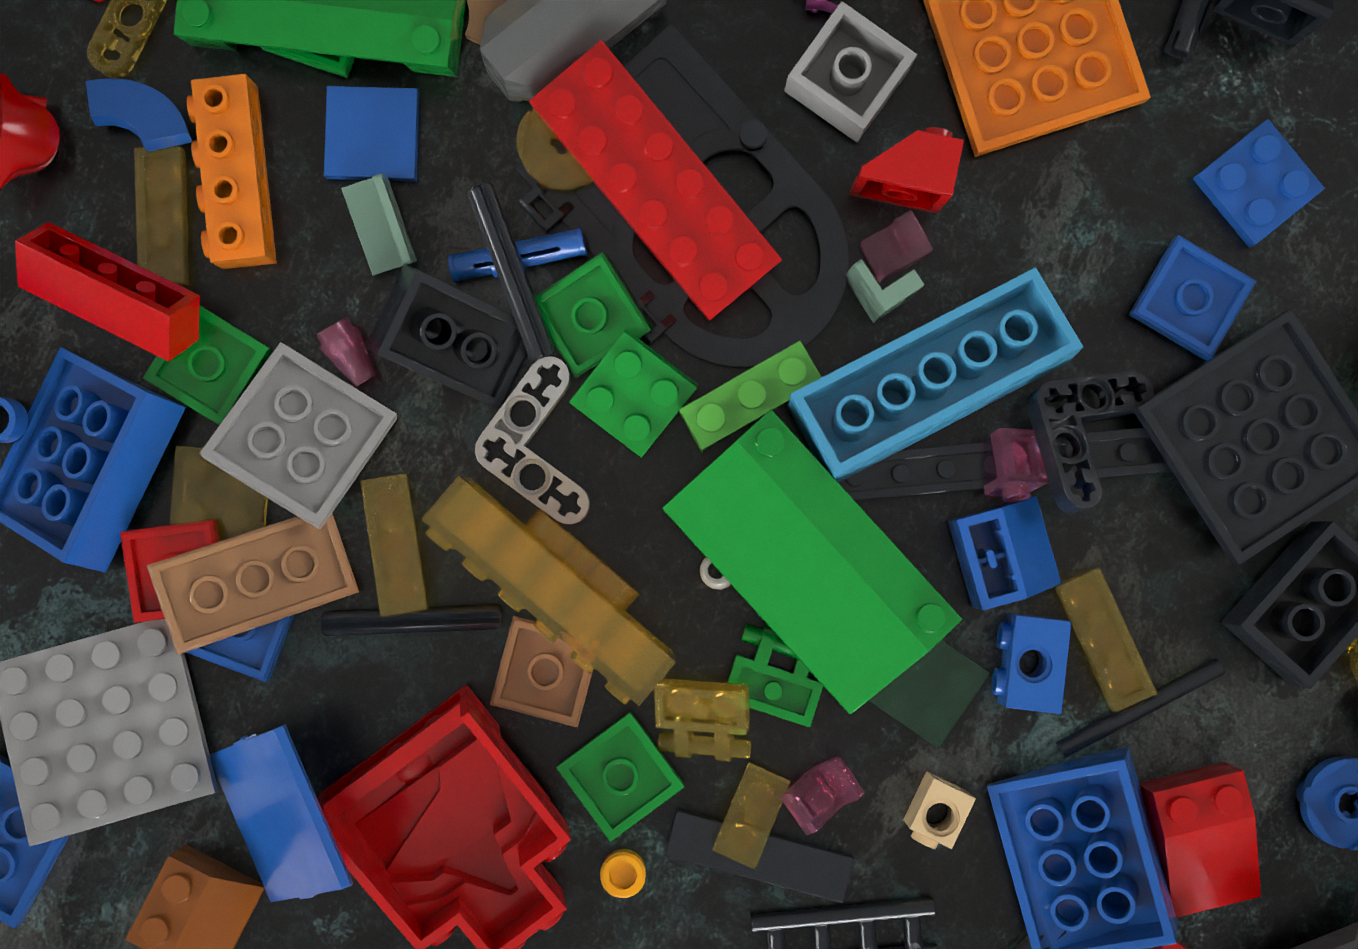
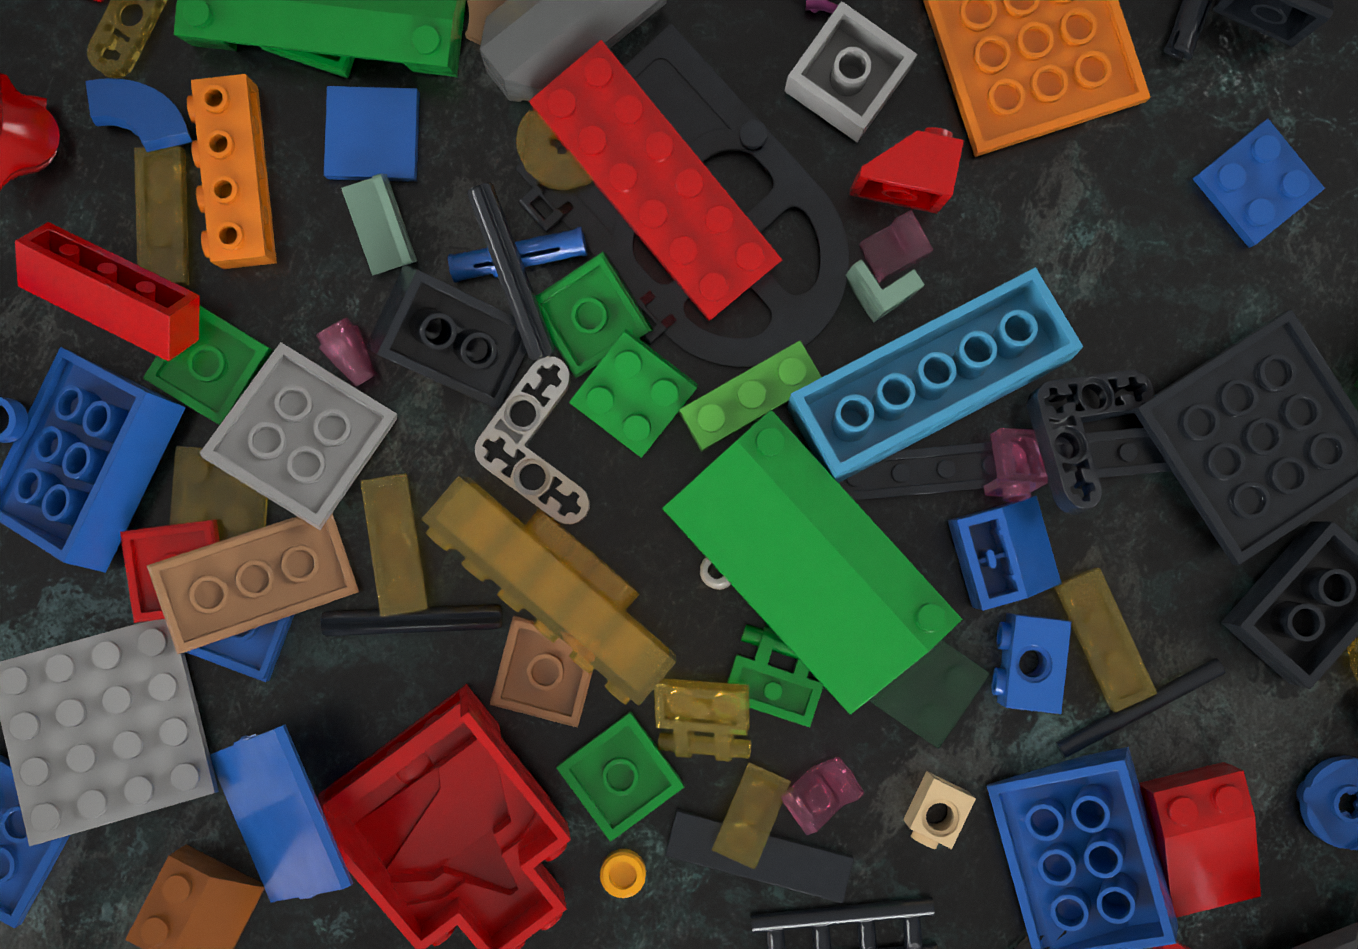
(1192, 297): blue plate -> none

